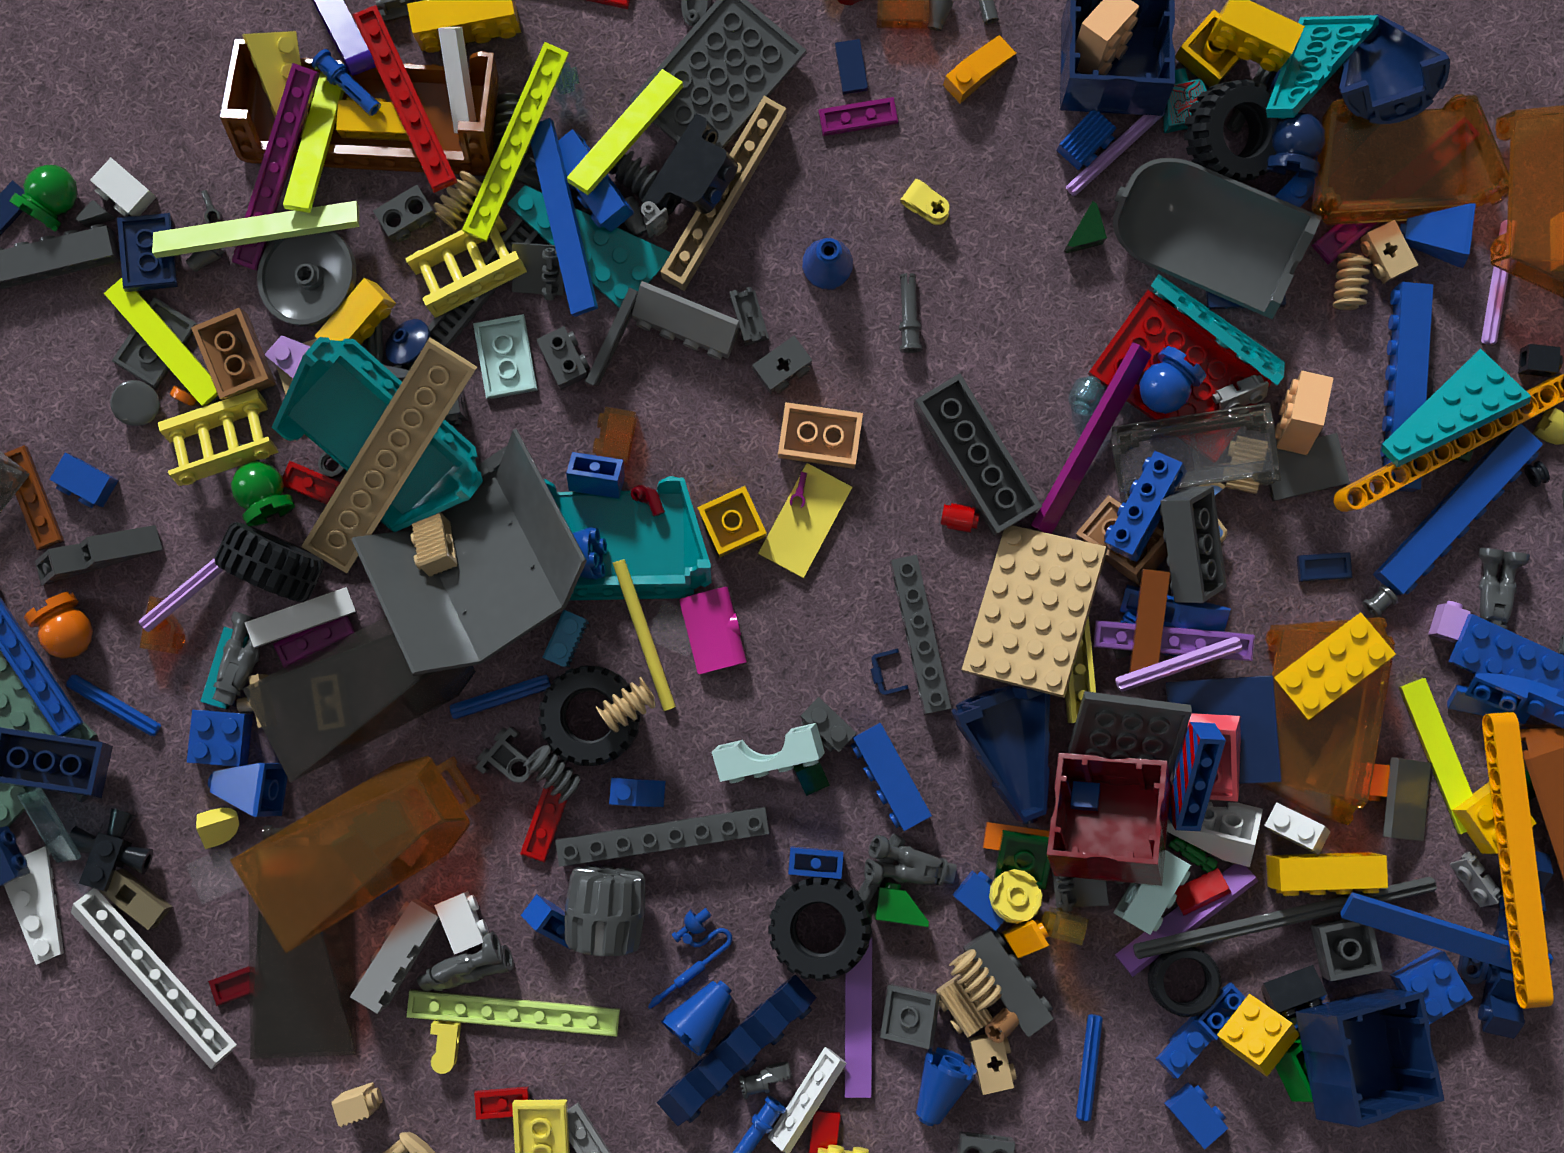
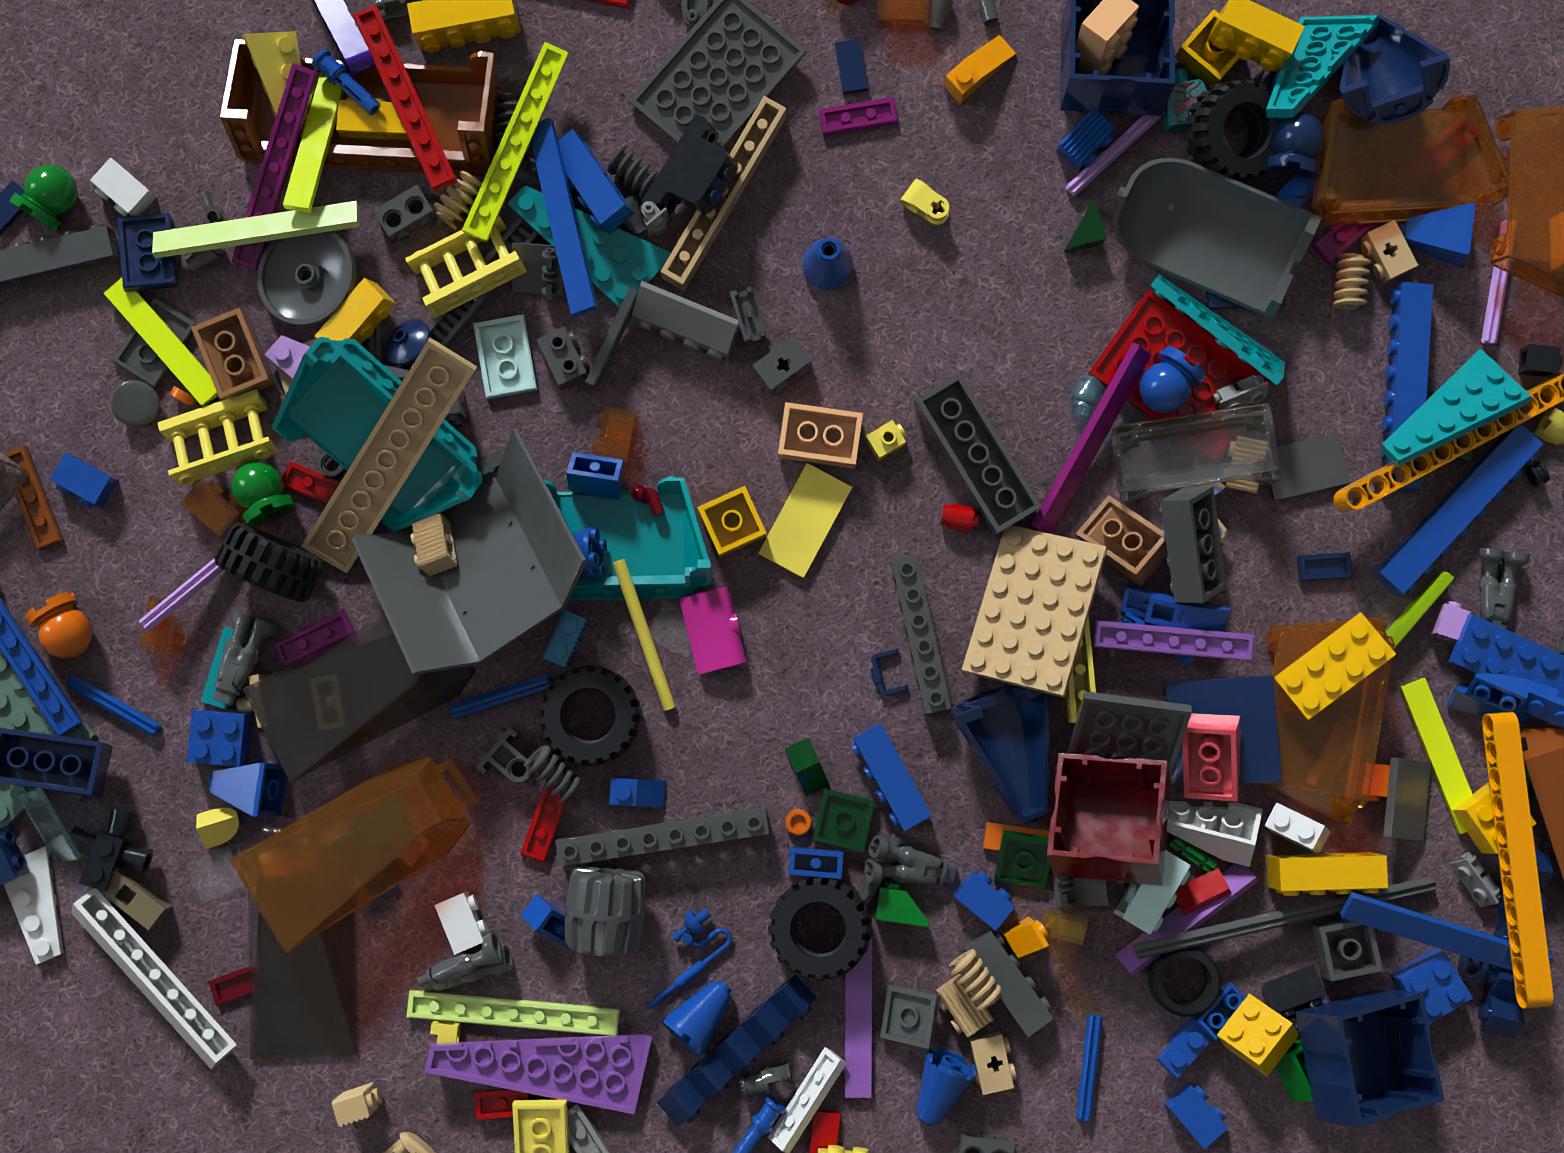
(93, 215): dark grey slope -> none
(96, 553): dark grey slope -> none
(212, 507): none -> clear orange brick
(300, 617): white tile -> none
(396, 956): light grey wedge -> none
(457, 75): white tile -> none
(567, 79): clear light blue gear -> none
(576, 1069): none -> medium lavender wing
(625, 132): neon yellow tile -> none
(627, 705): tan piece -> none
(737, 760): light aqua arch -> none
(798, 822): none -> orange tile
(800, 489): magenta hand -> none
(831, 727): dark grey brick -> none
(843, 820): none -> dark green plate
(886, 439): none -> light yellow brick
(909, 326): dark grey pin -> none
(1002, 1025): medium nougat piece -> none
(1015, 896): light yellow tile -> none
(1085, 796): blue tile -> none
(1141, 512): blue brick -> none
(1149, 619): dark orange tile -> none
(1178, 664): lavender axle -> none
(1195, 776): blue brick -> none
(1303, 412): light nougat brick -> none
(1380, 601): dark grey bush -> none
(1419, 606): none -> lime tile

